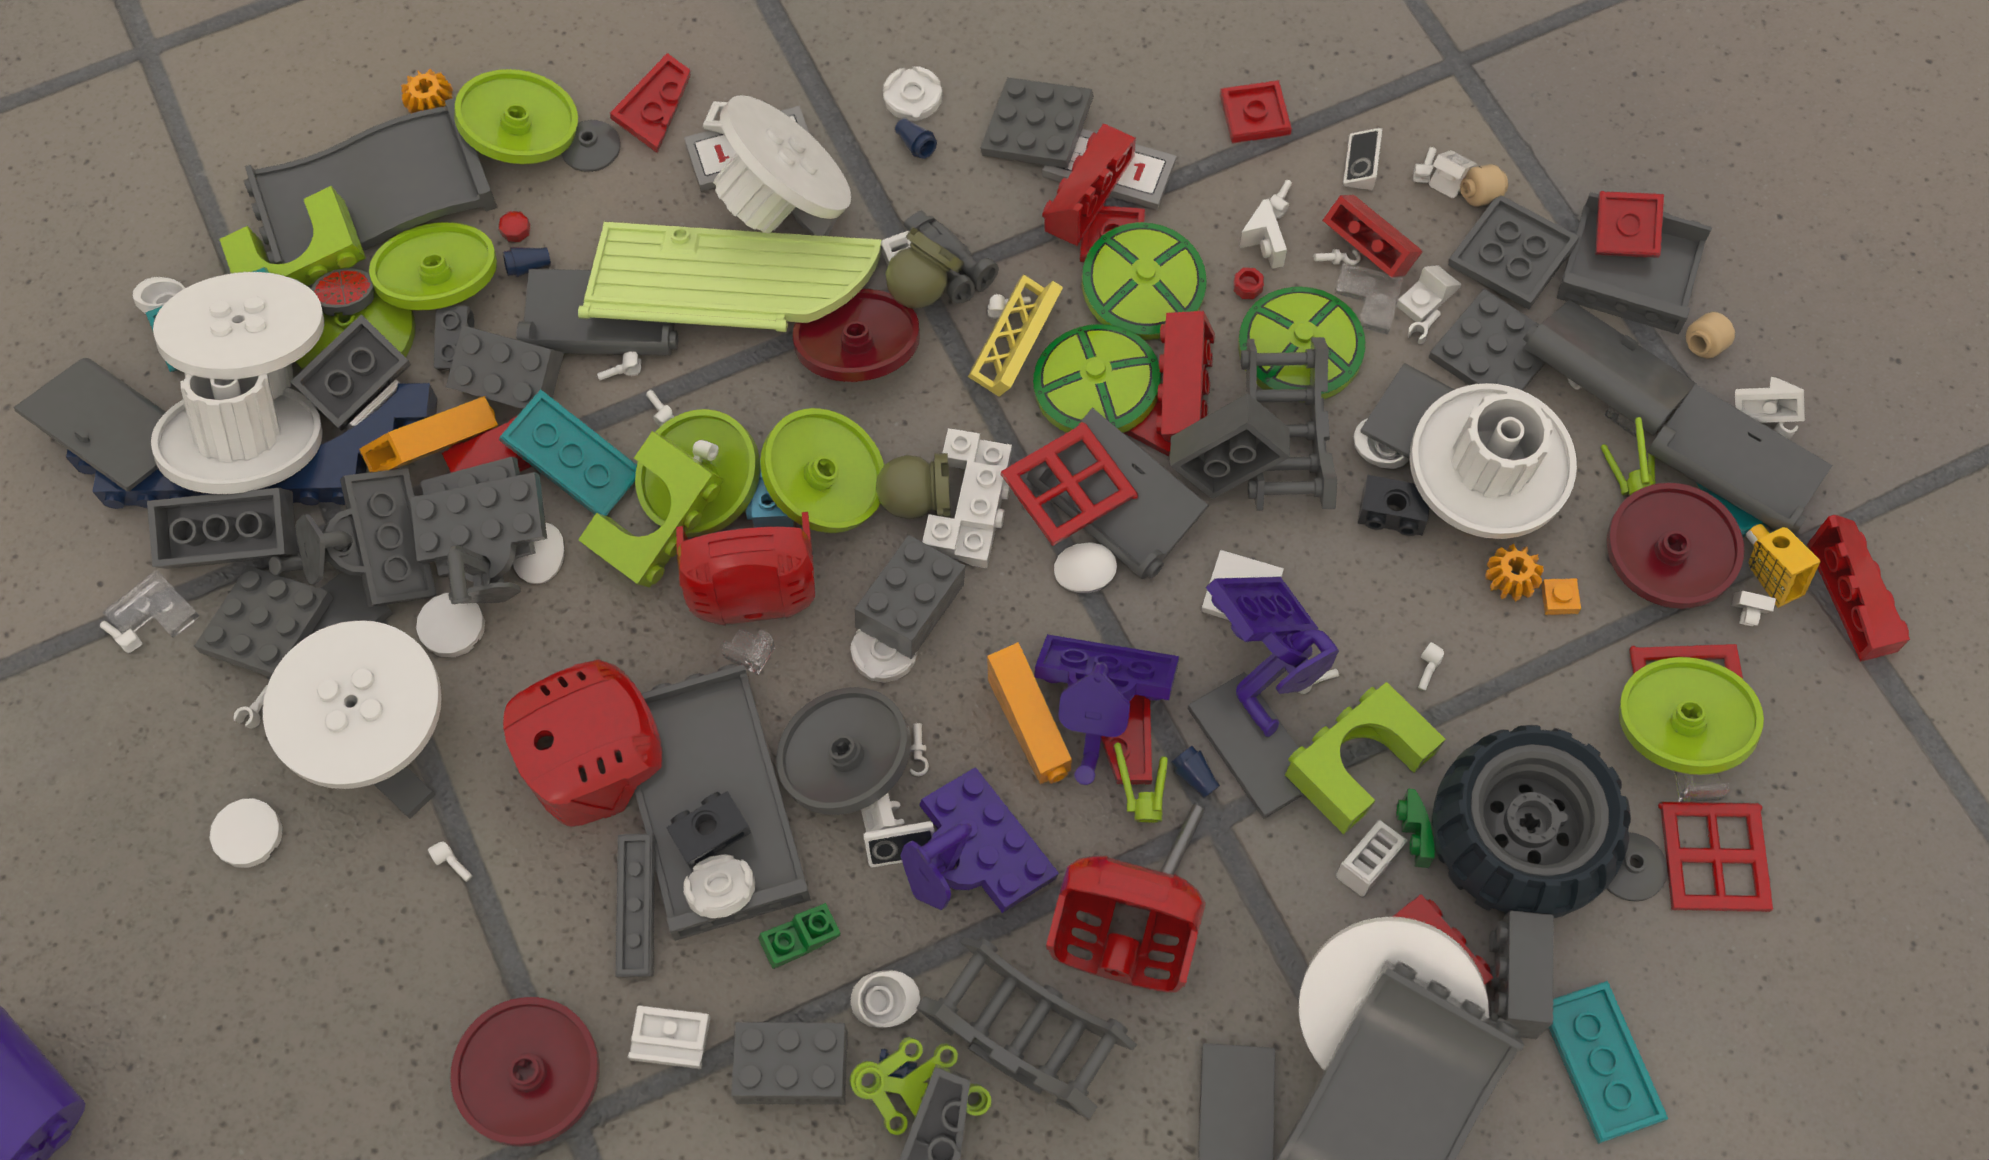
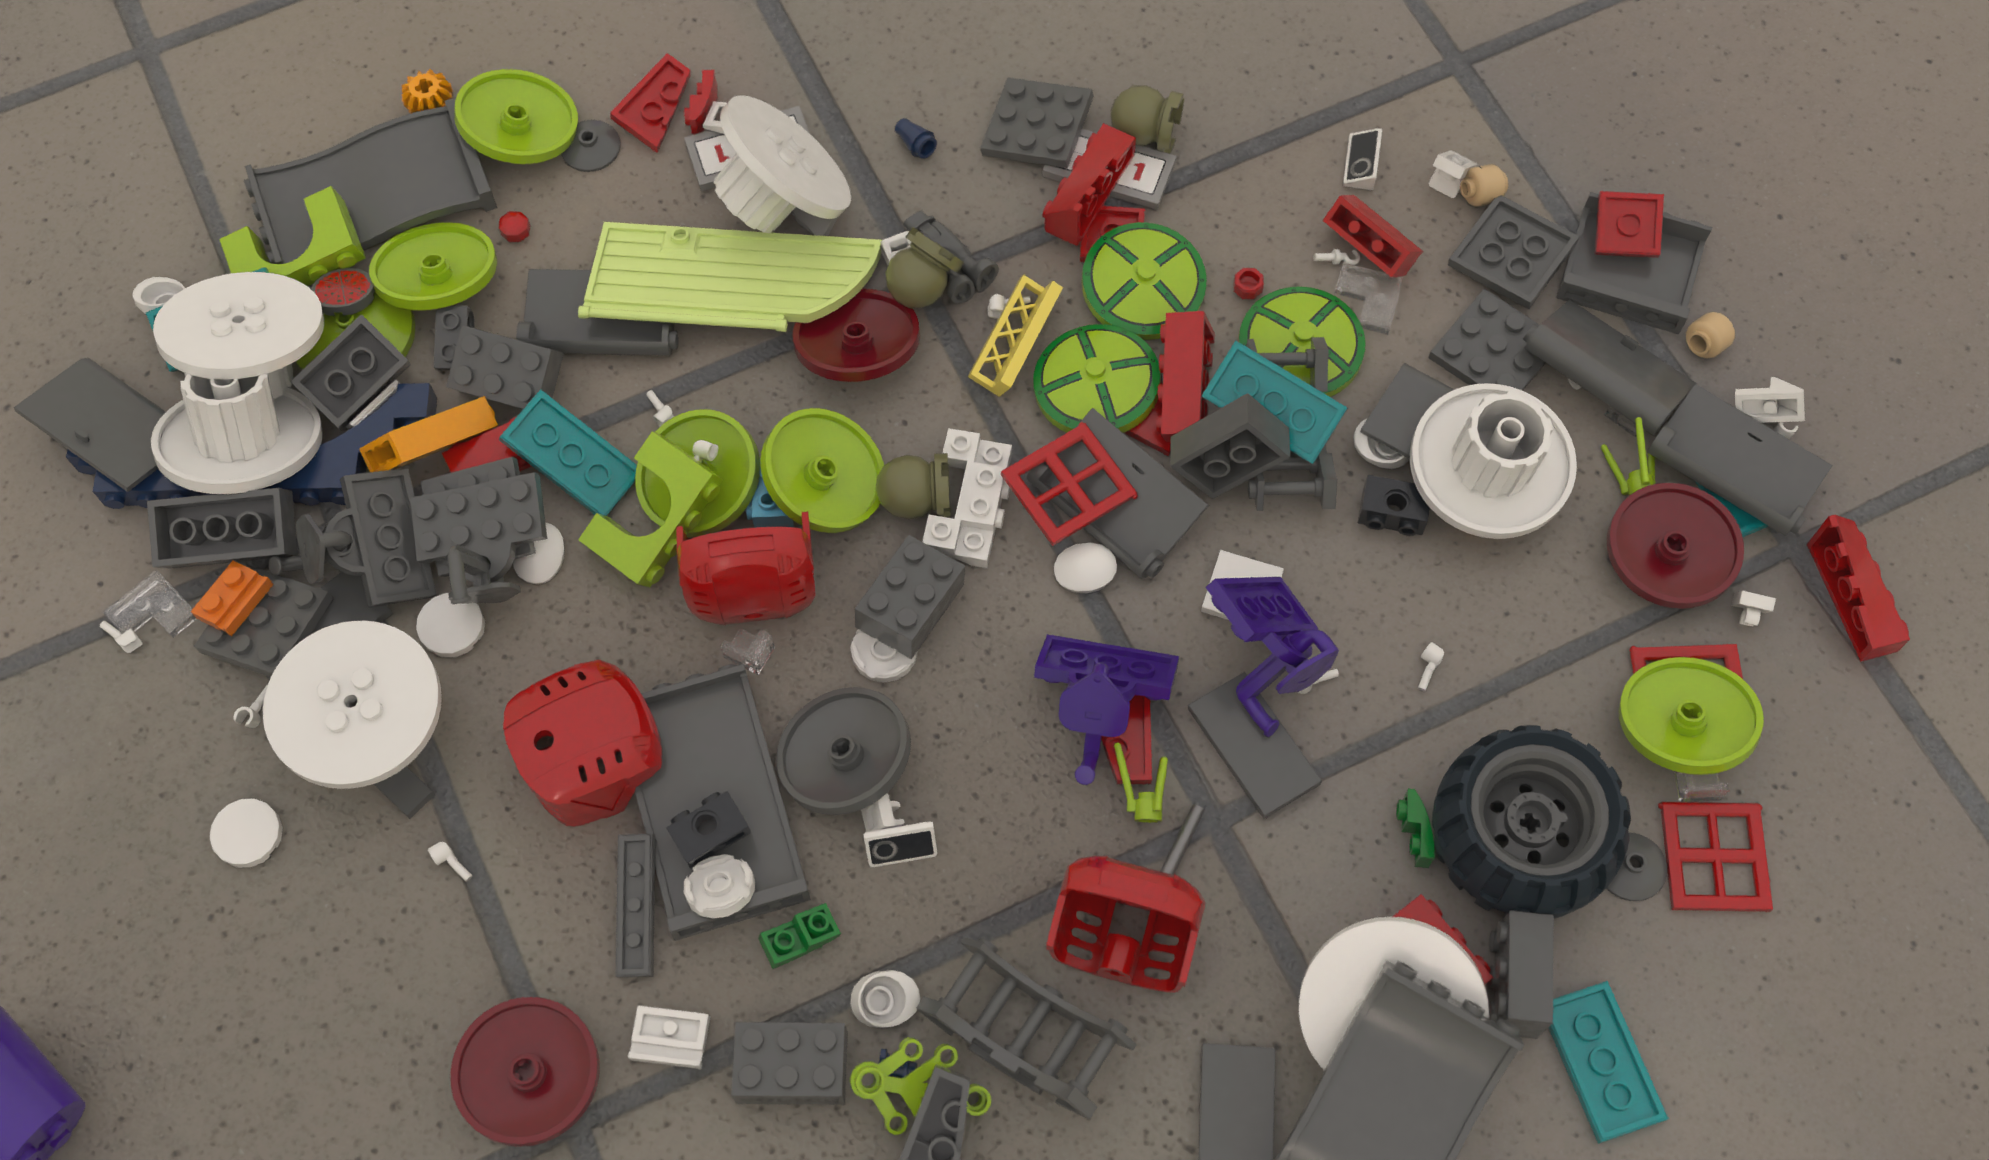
(232, 598): none -> orange plate
(520, 260): dark blue cone -> none
(631, 367): white hand -> none
(702, 102): none -> red slope
(912, 93): white tile -> none
(918, 748): white hand -> none
(983, 842): dark purple plate -> none
(1028, 714): light orange slope -> none
(1148, 115): none -> olive tile
(1195, 771): dark blue cone -> none
(1255, 111): red tile -> none
(1265, 231): white slope -> none
(1277, 201): white hand -> none
(1298, 405): none -> teal tile
(1356, 873): white slope -> none
(1380, 717): lime arch -> none
(1423, 171): white hand -> none
(1423, 326): white hand -> none
(1428, 293): white slope -> none
(1525, 566): light orange gear -> none
(1561, 596): light orange plate -> none
(1781, 563): yellow torso -> none

